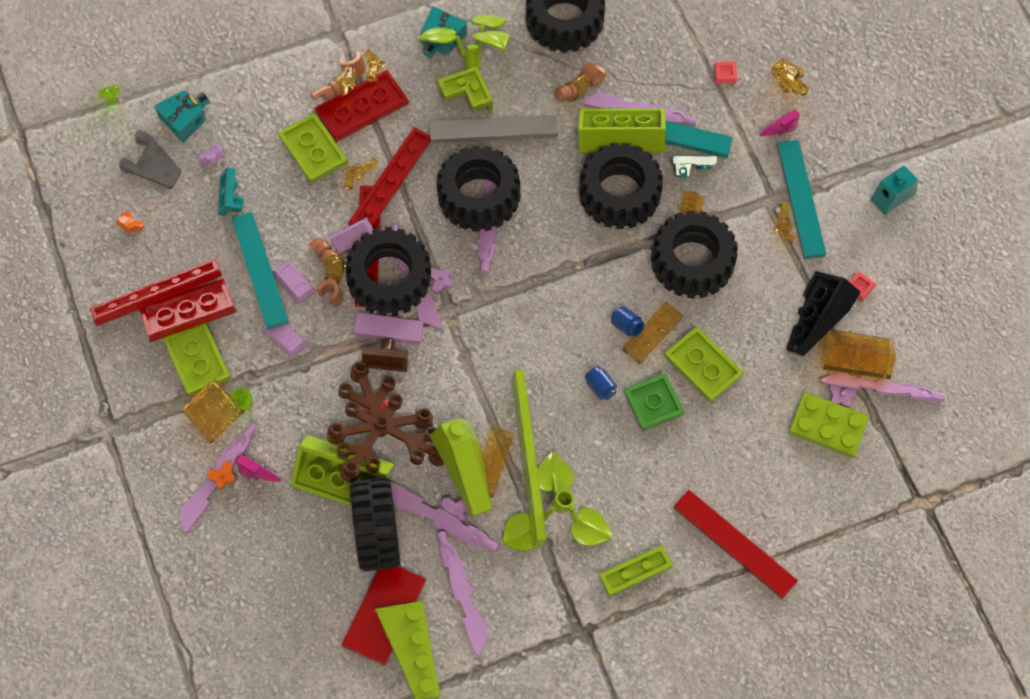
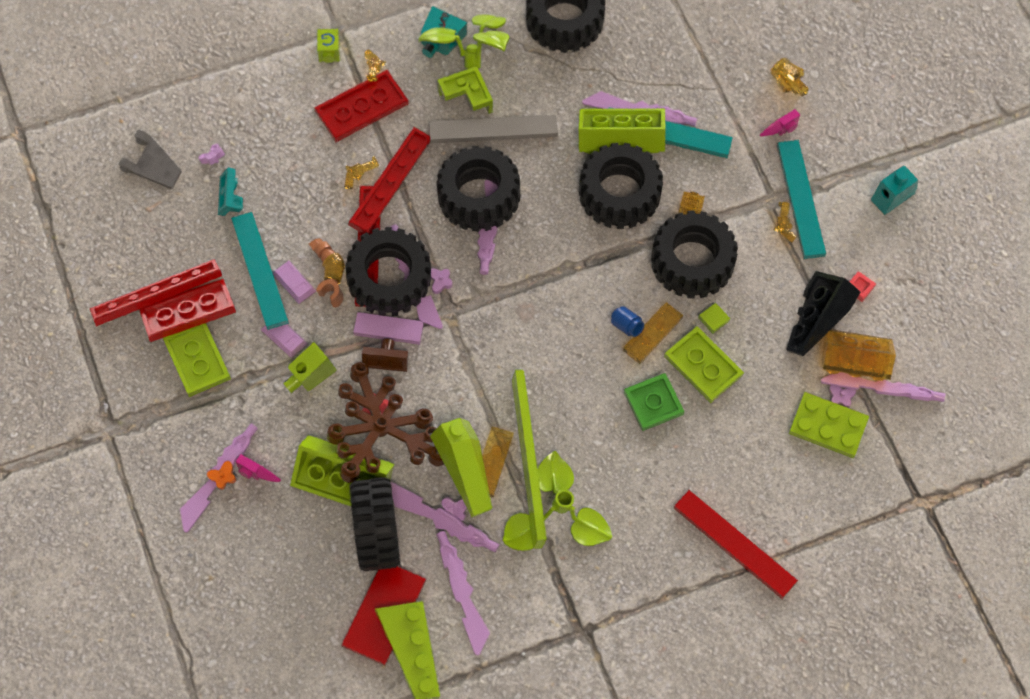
(109, 92): clear neon green tile -> none
(128, 223): orange piece -> none
(183, 113): teal torso -> none
(212, 410): clear yellow tile -> none
(243, 398): clear neon green tile -> none
(309, 369): none -> lime torso
(312, 148): lime plate -> none
(328, 45): none -> lime brick
(344, 81): nougat piece -> none
(345, 238): lavender tile -> none
(577, 87): nougat piece -> none
(601, 383): blue brick -> none
(635, 571): lime plate -> none
(683, 163): hinge -> none
(714, 318): none -> lime tile
(725, 73): coral tile -> none

